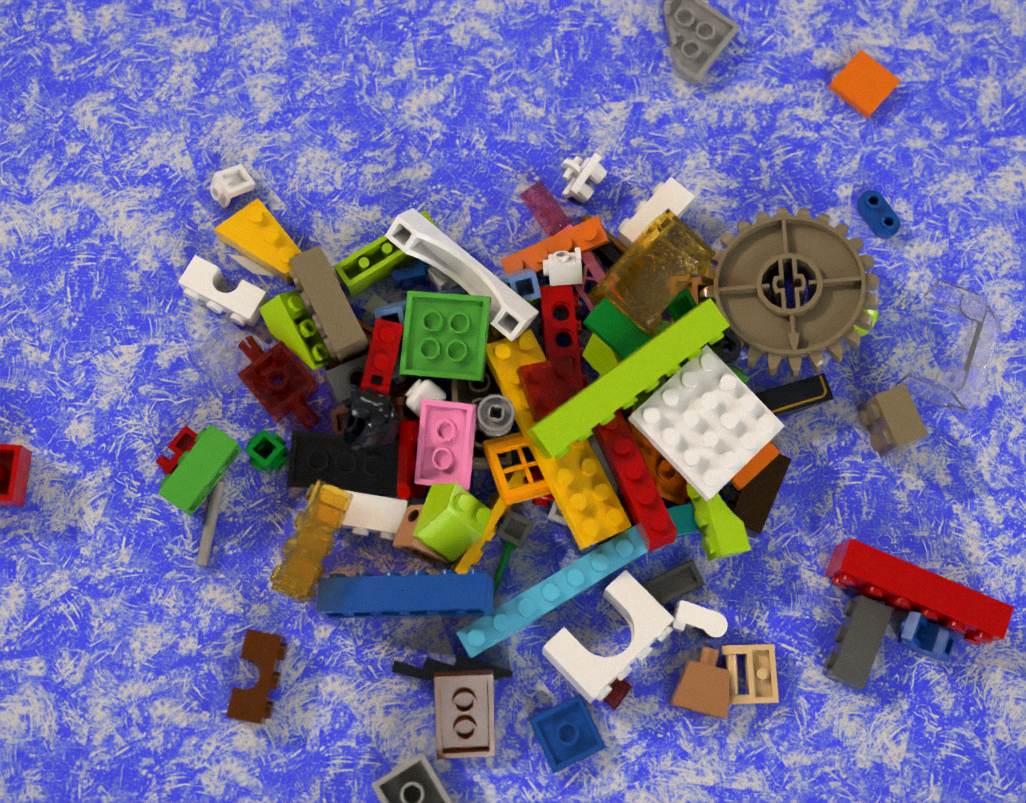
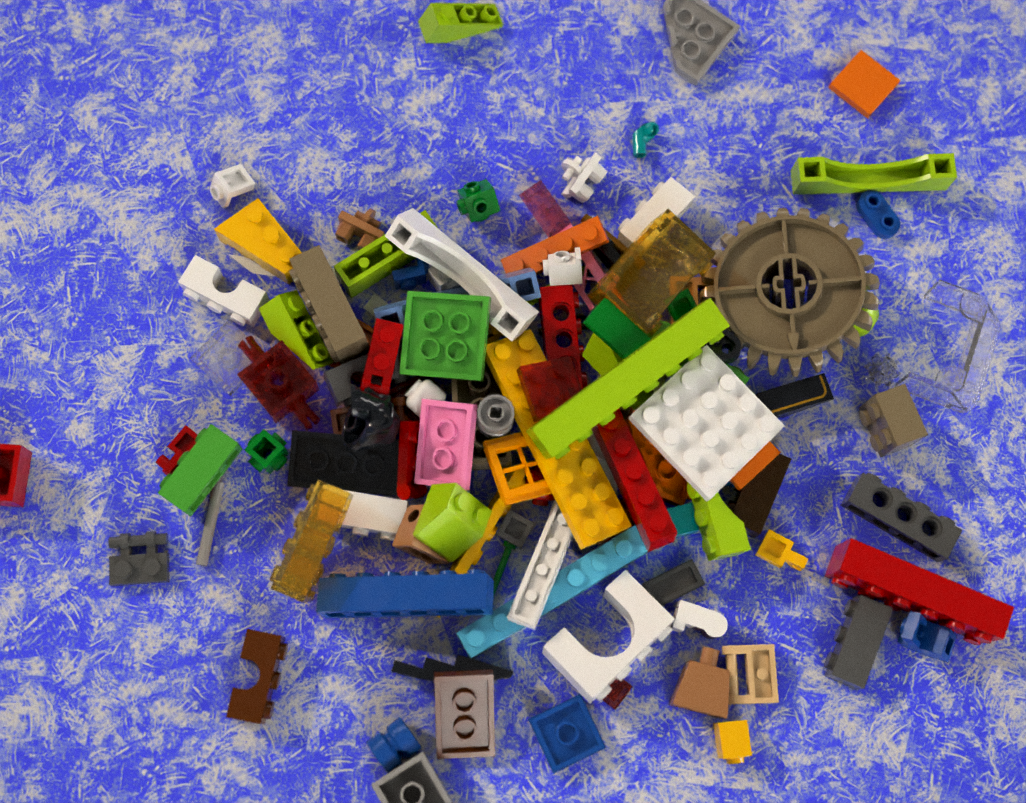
(138, 568): none -> dark grey plate
(360, 225): none -> medium nougat hips
(393, 745): none -> blue wheel
(457, 21): none -> lime slope
(477, 200): none -> green brick
(541, 571): none -> white tile
(643, 136): none -> teal arm
(732, 741): none -> yellow brick
(778, 550): none -> yellow plate
(828, 176): none -> lime arch
(888, 367): none -> clear gear
(943, 529): none -> dark grey brick

